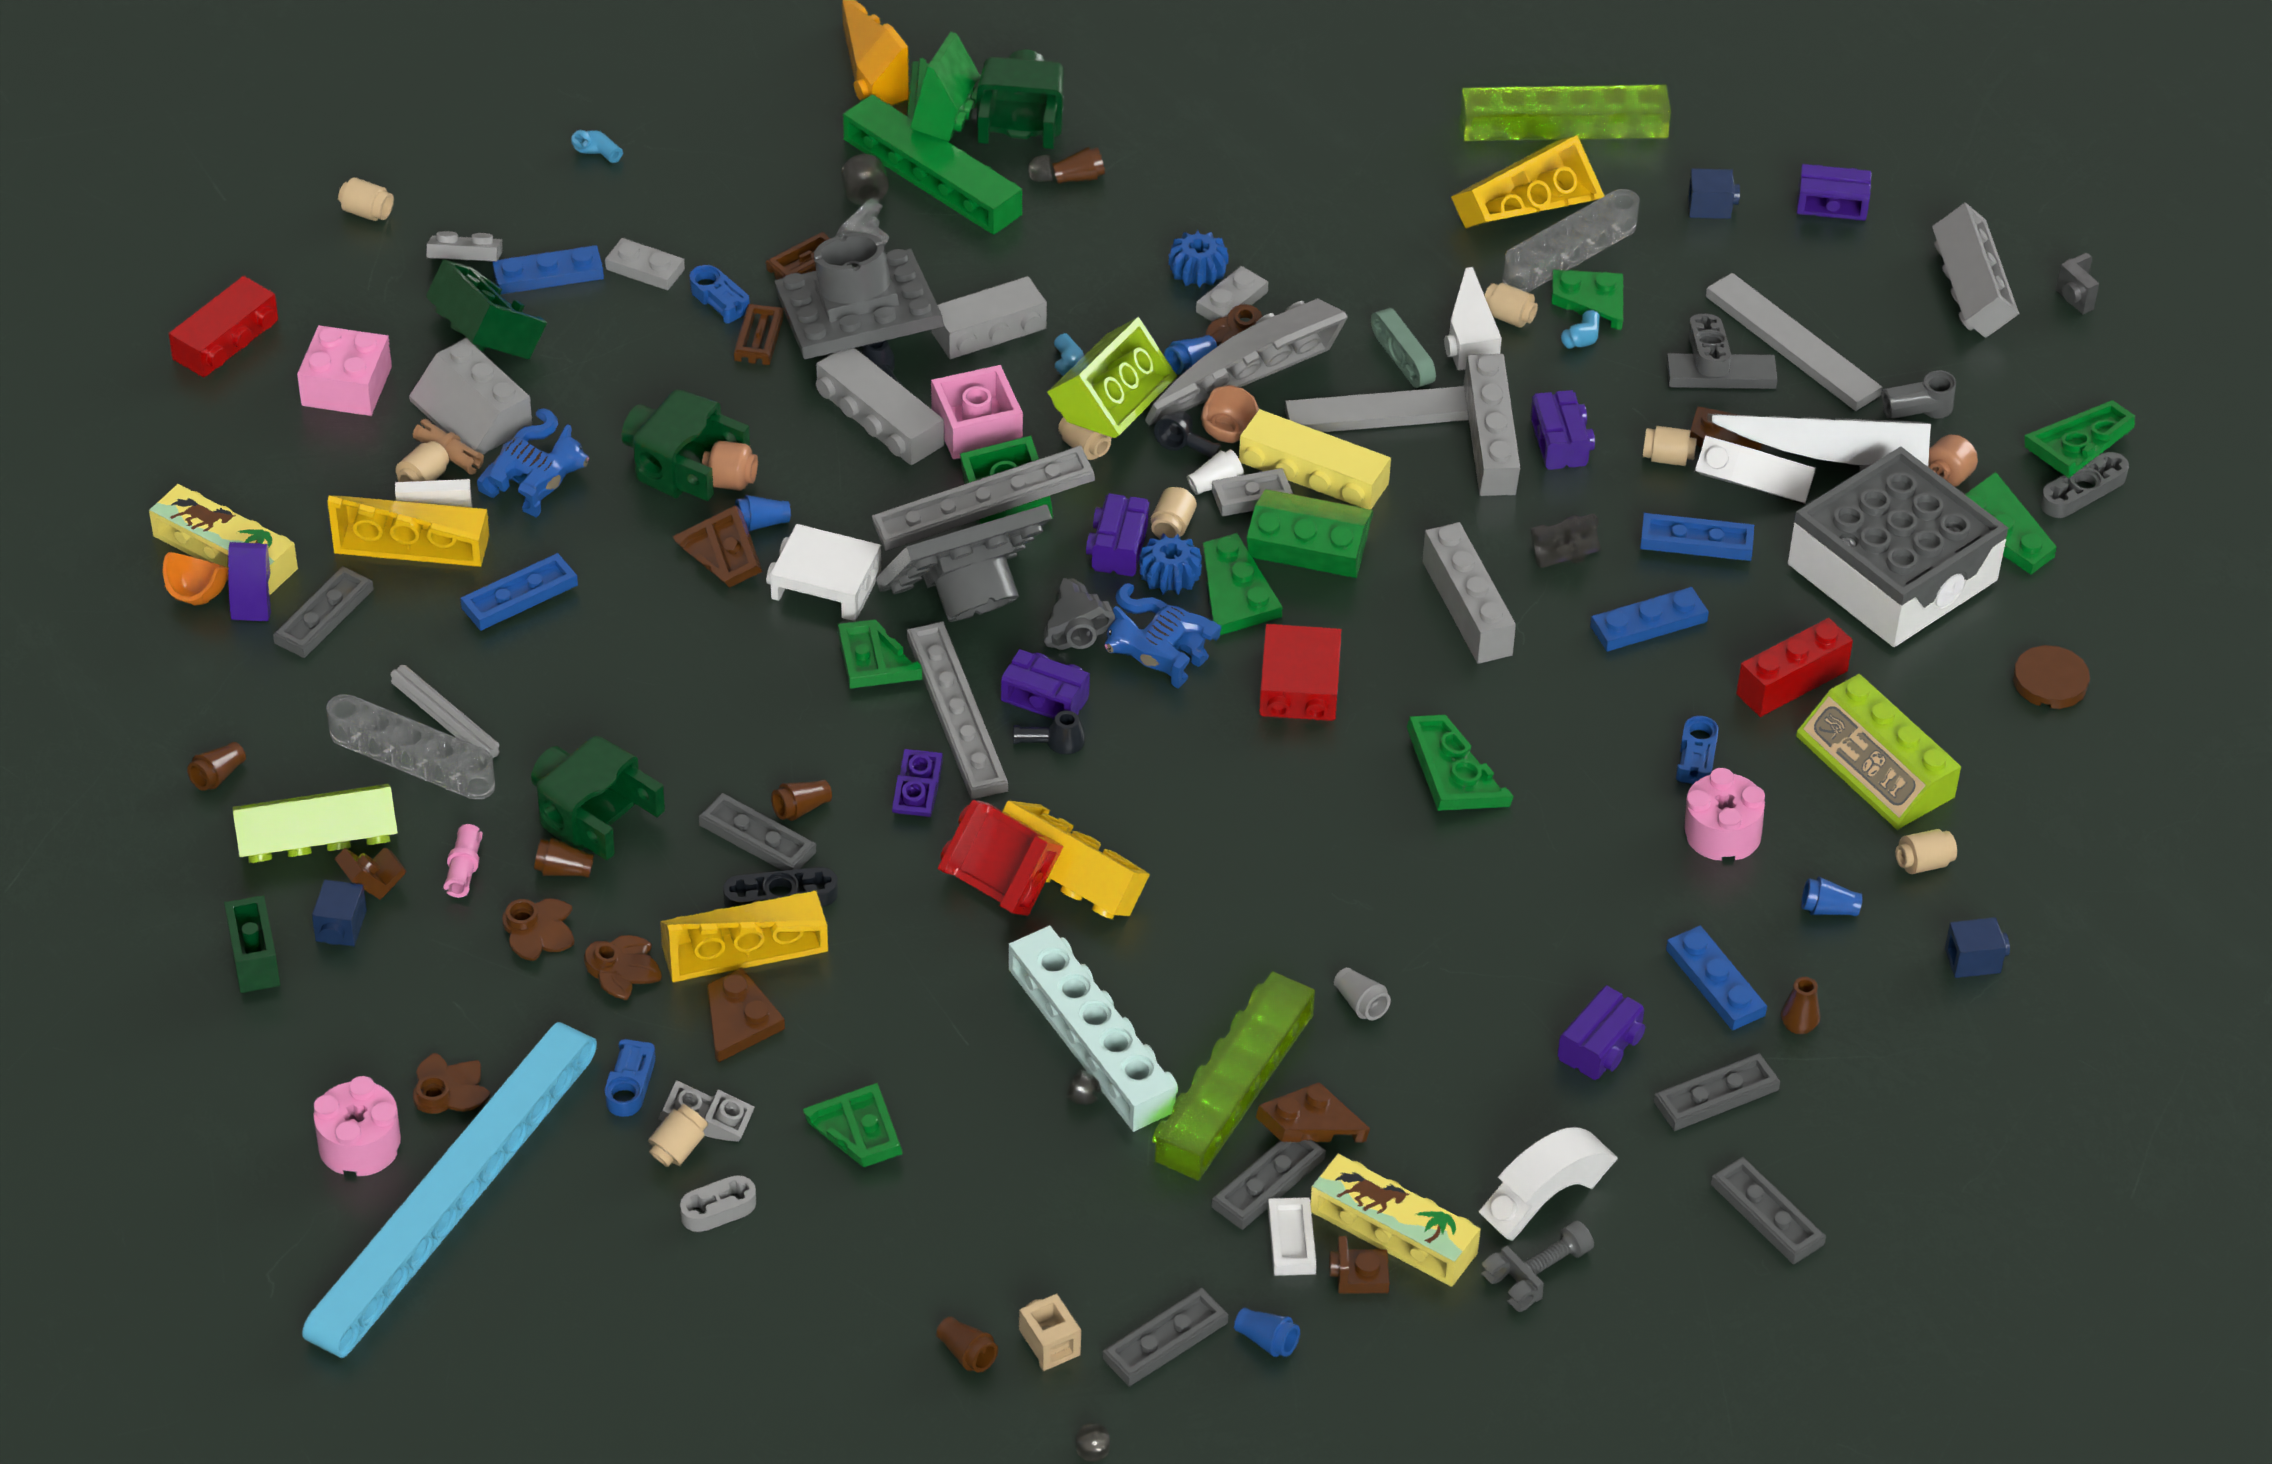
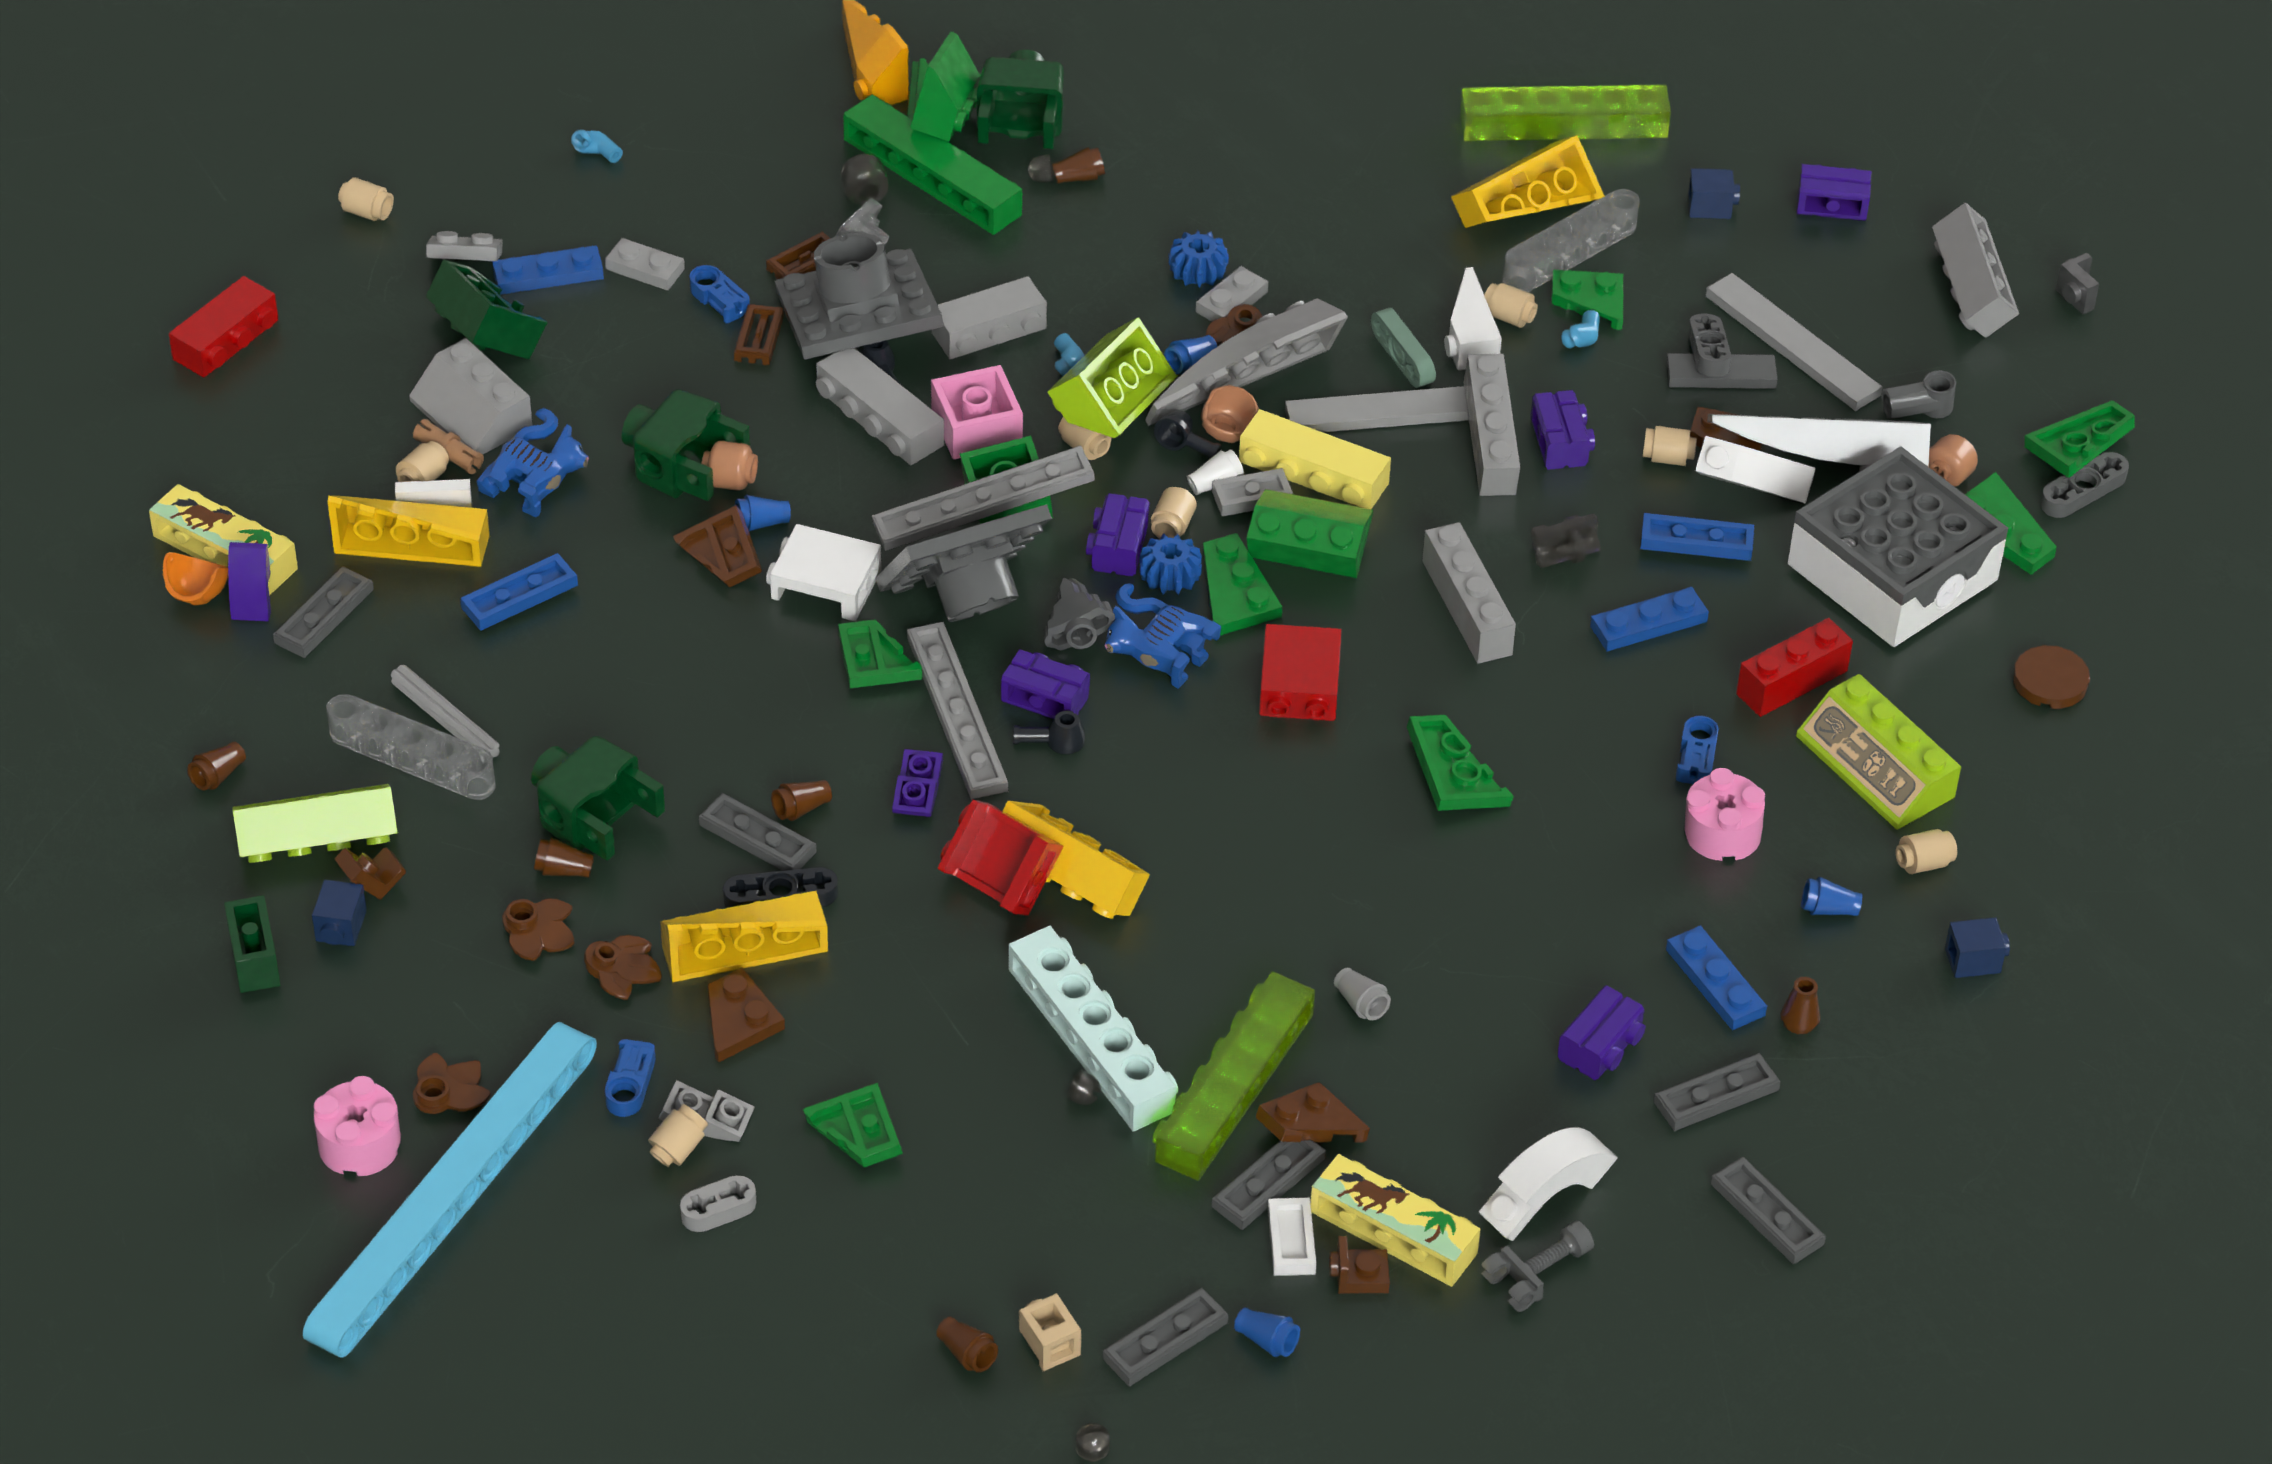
(344, 370): bright pink brick -> none
(463, 860): bright pink pin -> none

